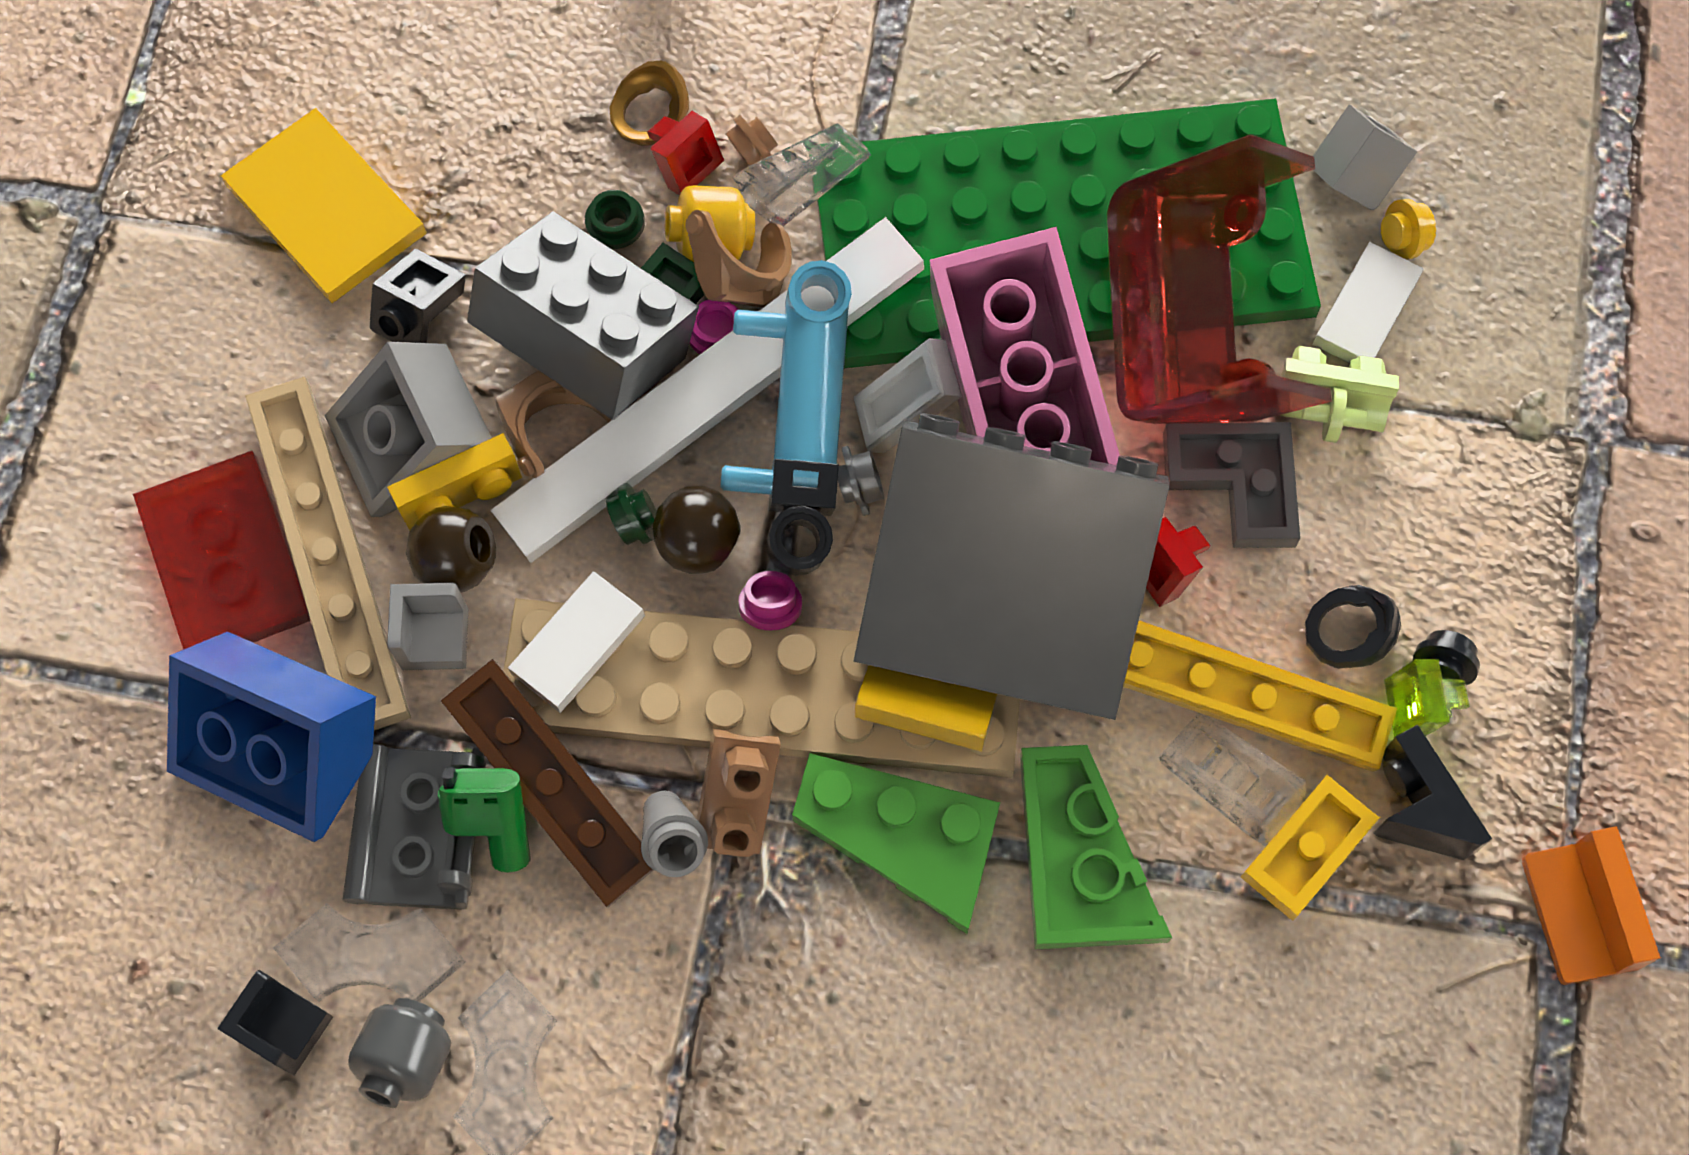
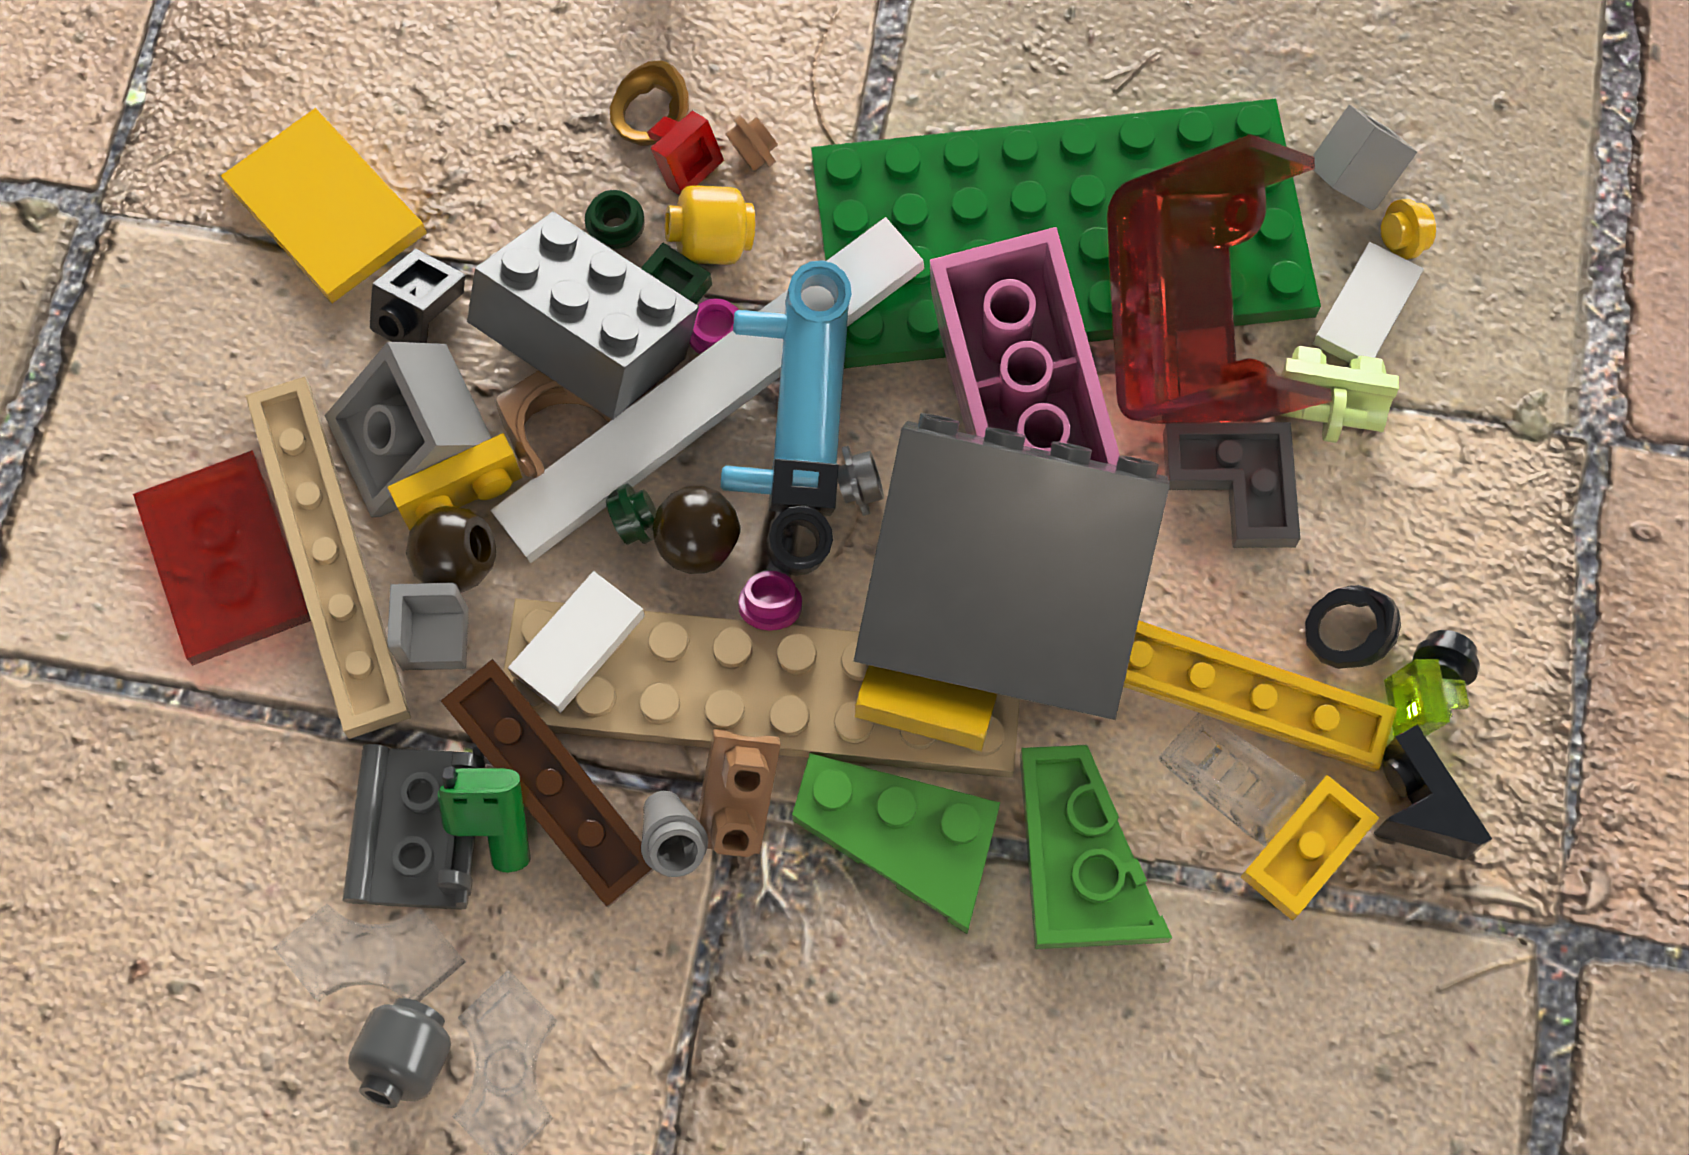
(267, 732): blue slope -> none
(275, 1022): black panel -> none
(725, 277): medium nougat helmet -> none
(800, 174): clear slope -> none
(913, 386): white tile -> none
(1174, 562): red tile -> none
(1590, 908): orange panel -> none

